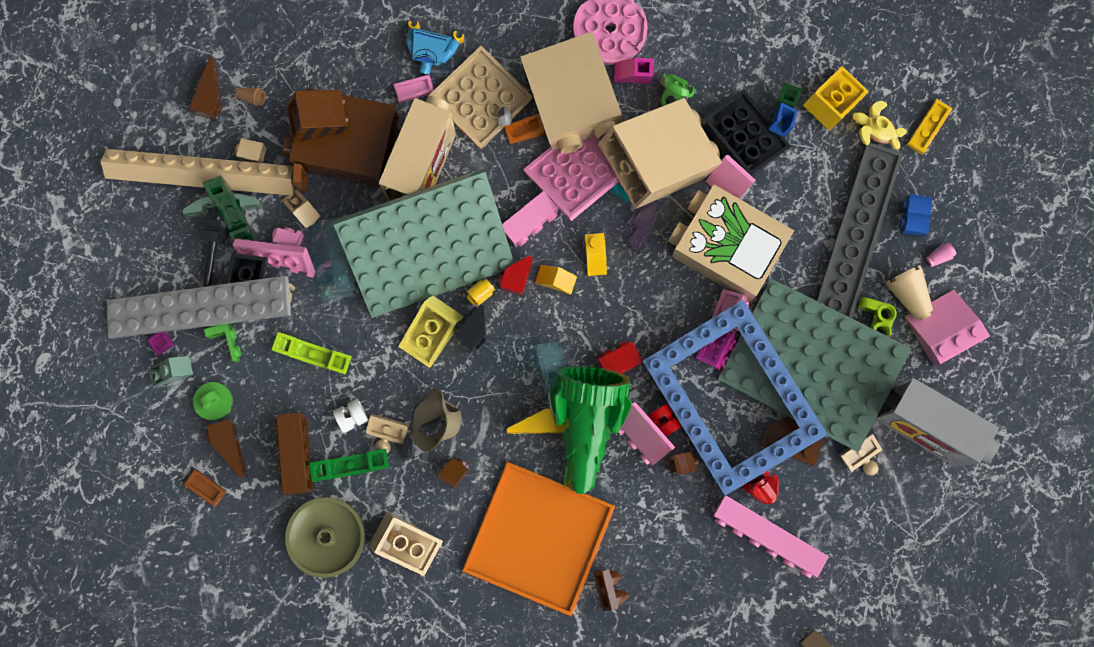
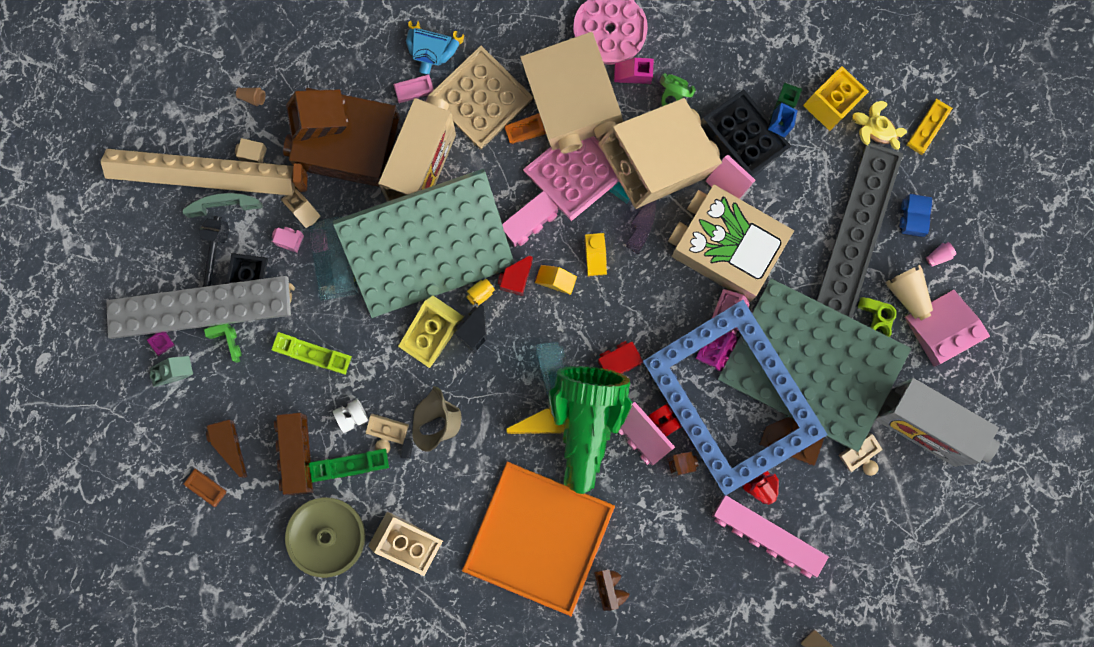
(207, 96): reddish brown slope -> none
(213, 401): bright green tile -> none
(229, 208): dark green slope -> none
(279, 255): bright pink wing -> none
(454, 472): reddish brown slope -> none
(504, 116): light grey piece -> none

